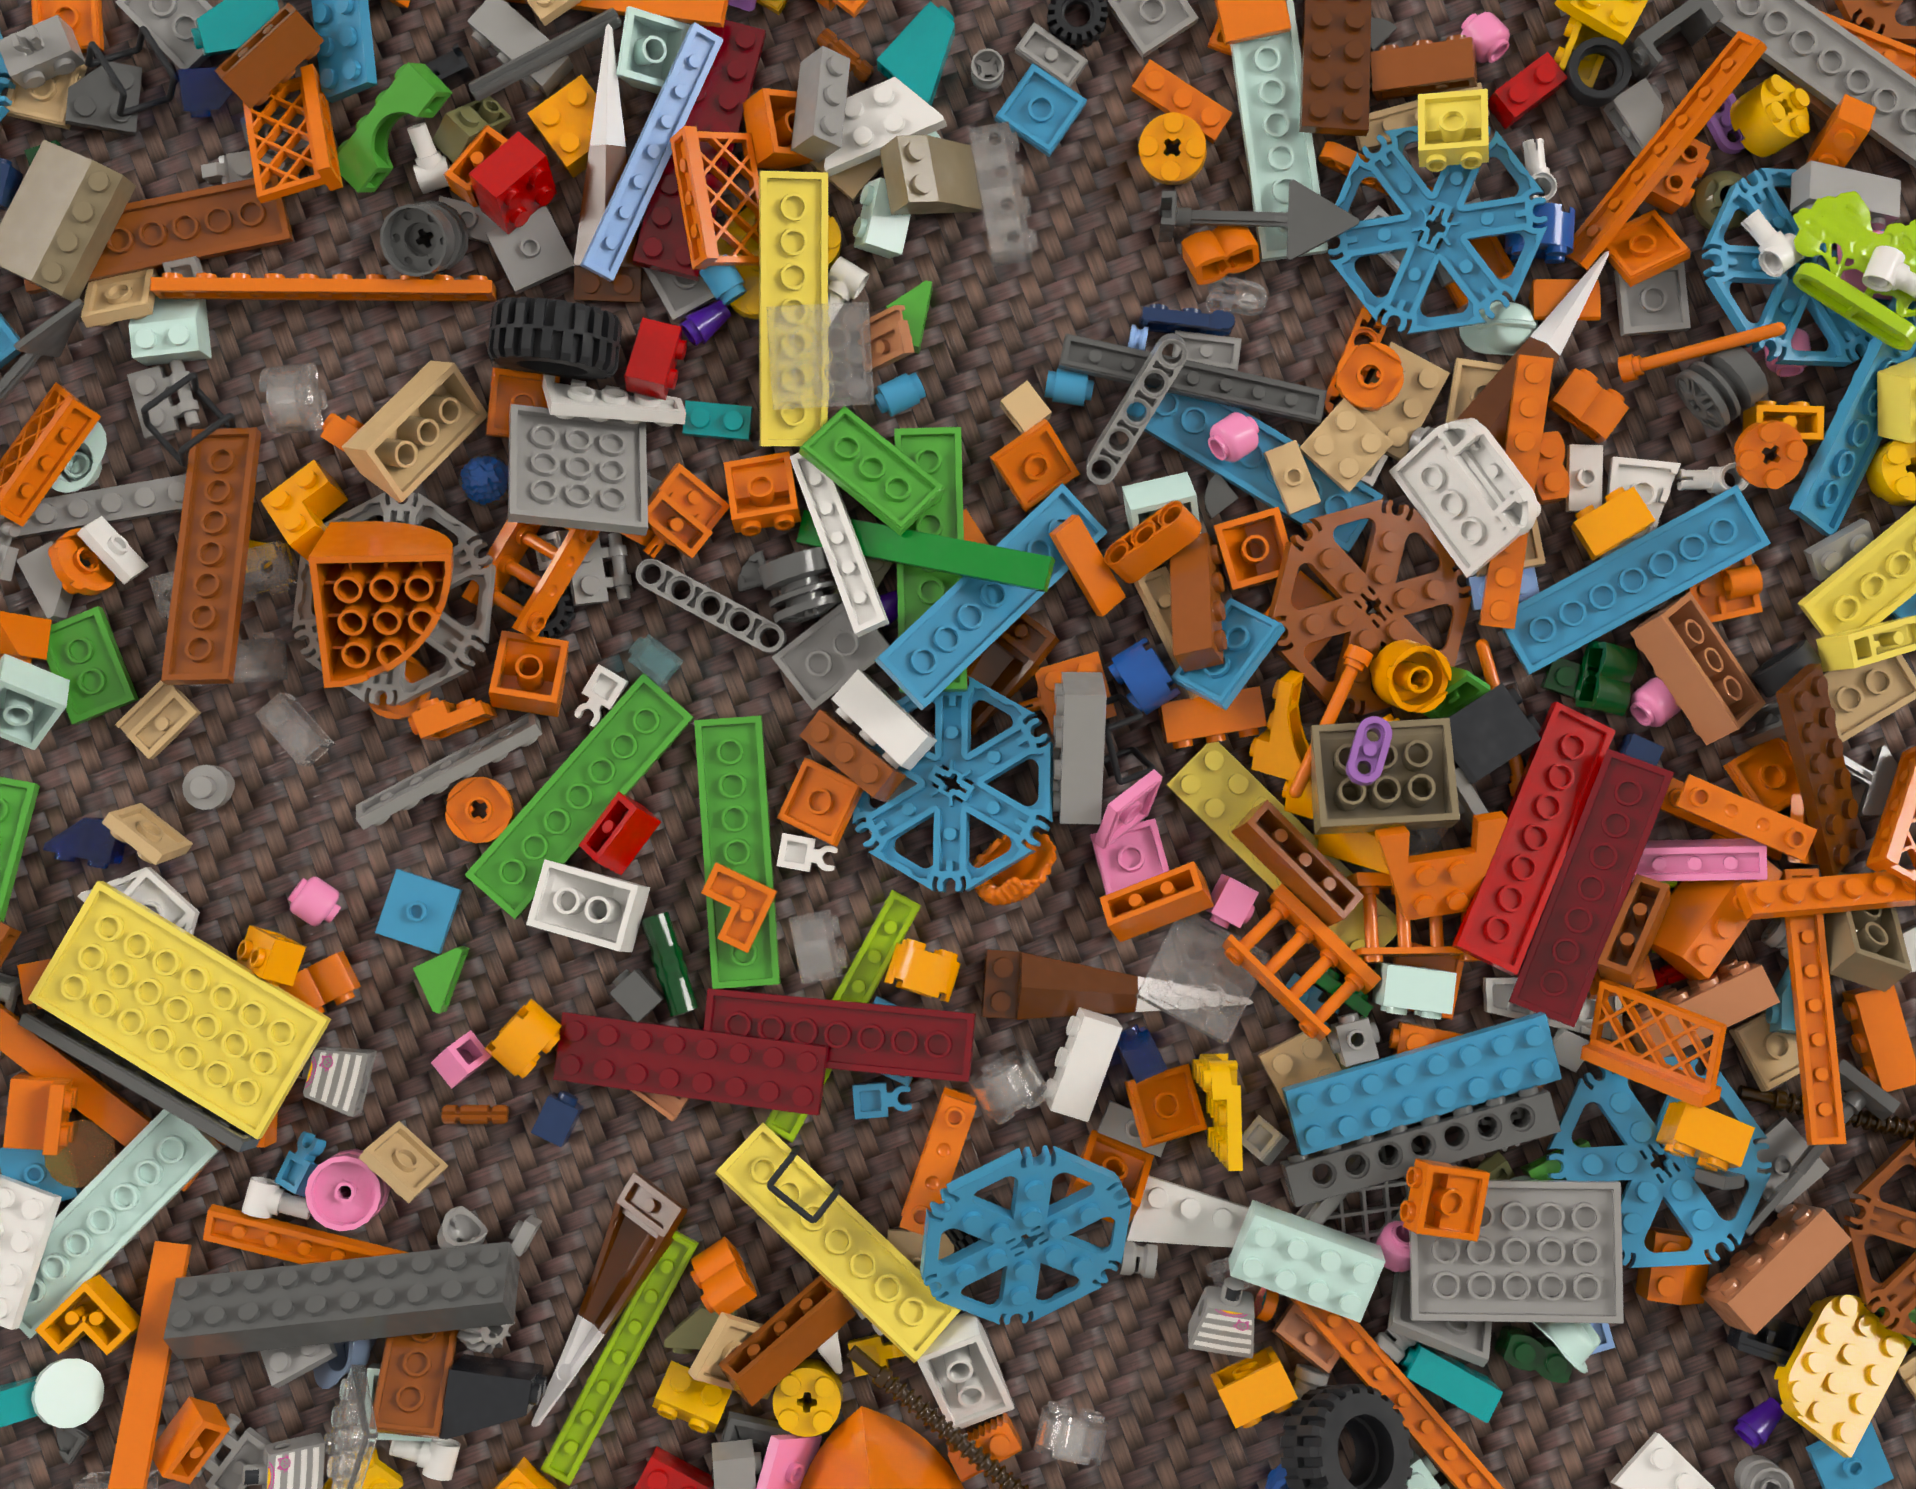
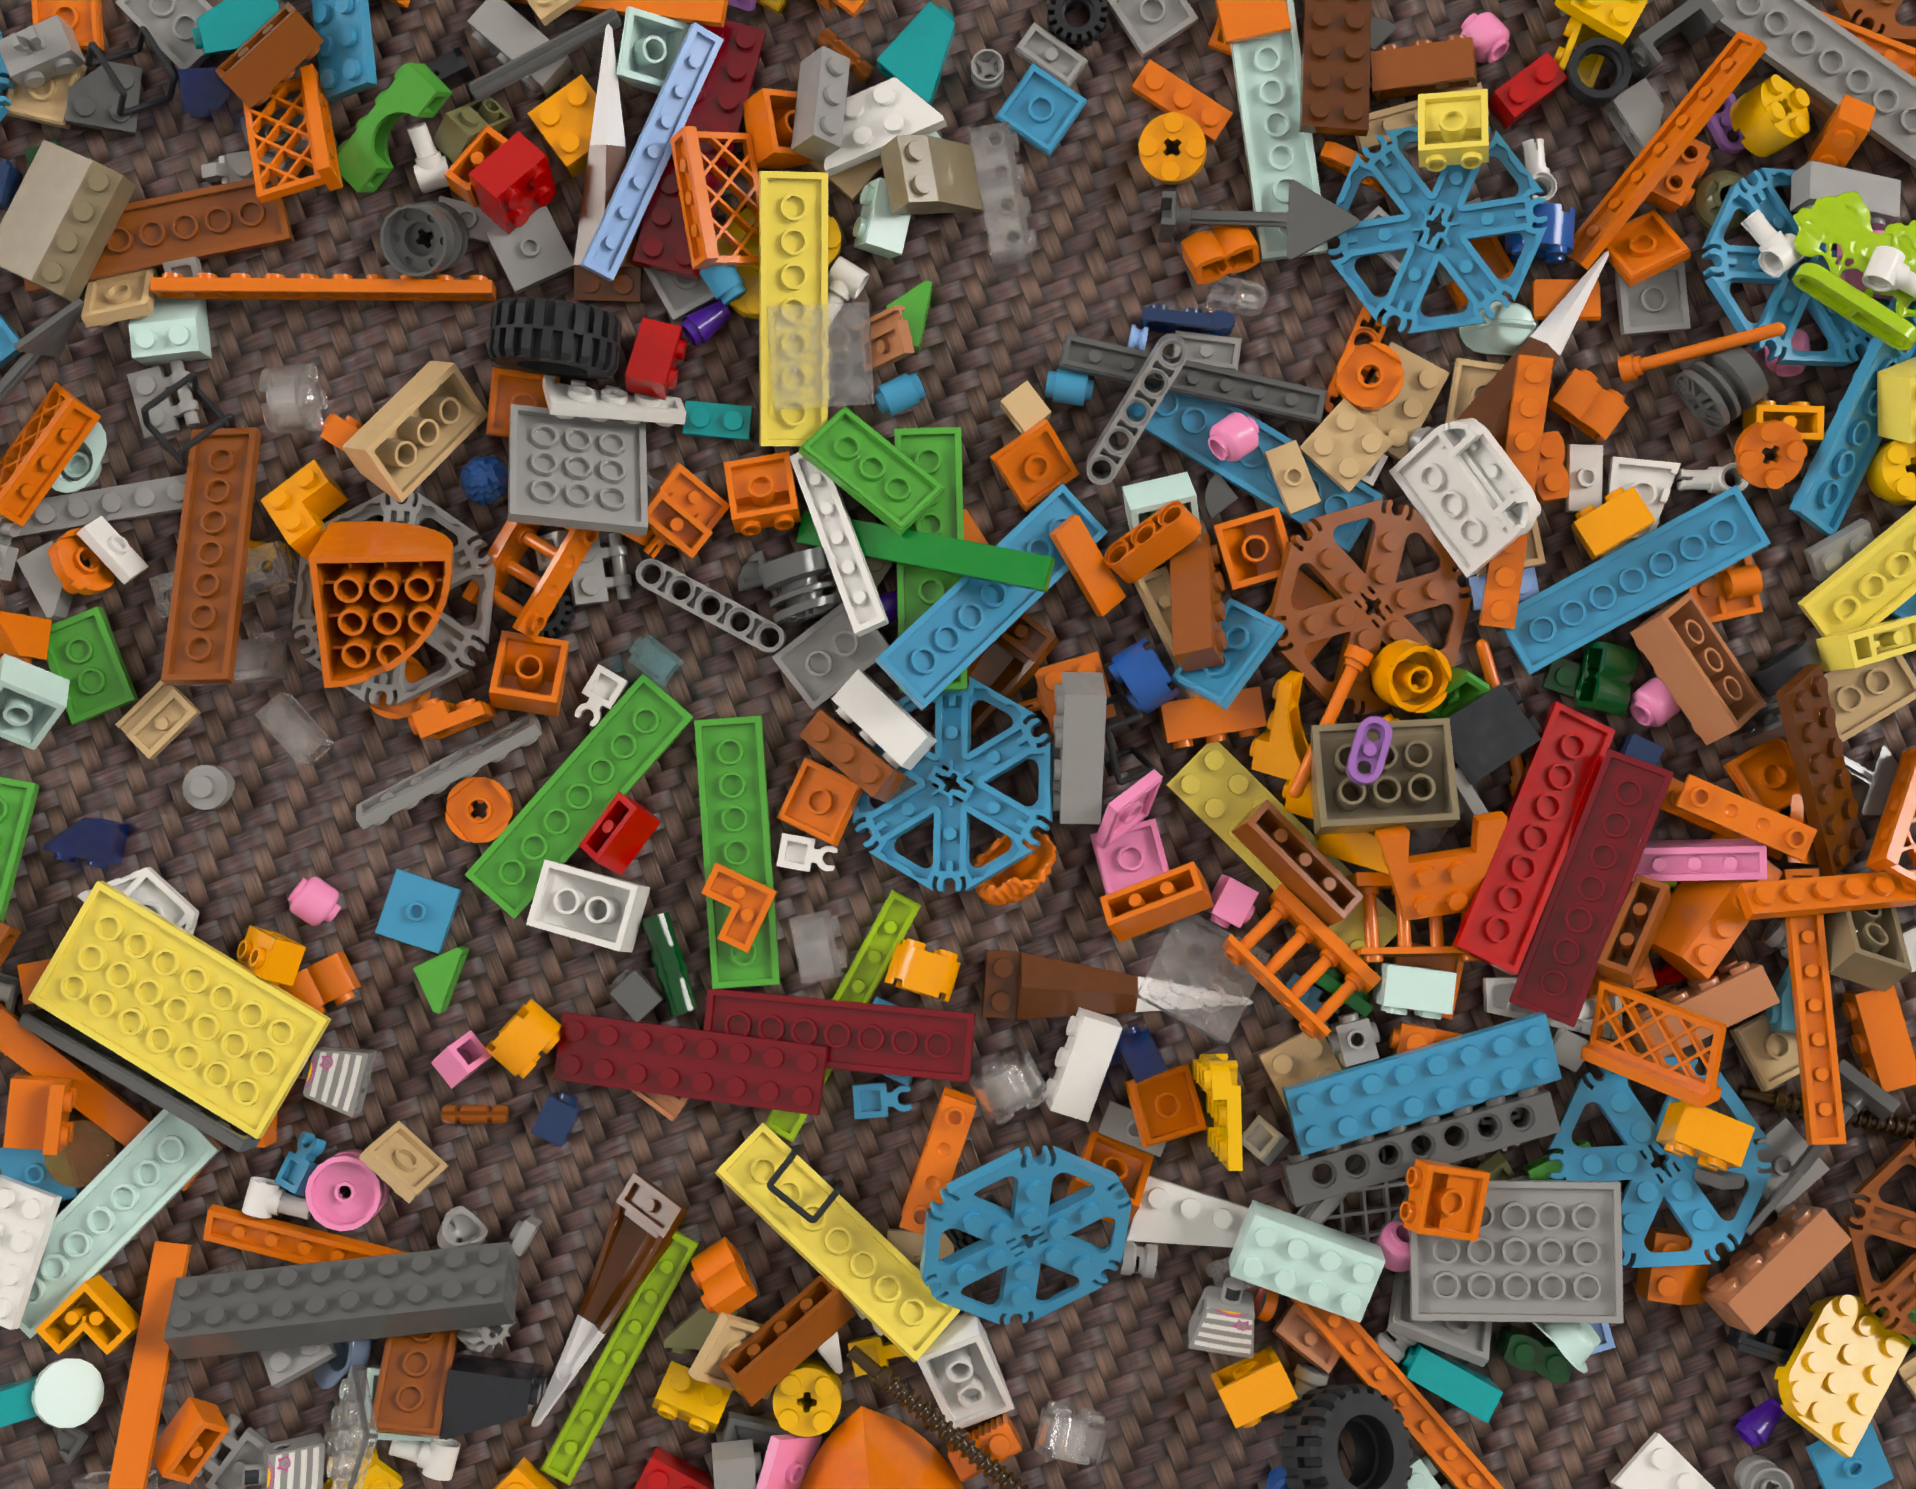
(147, 834): tan plate -> none

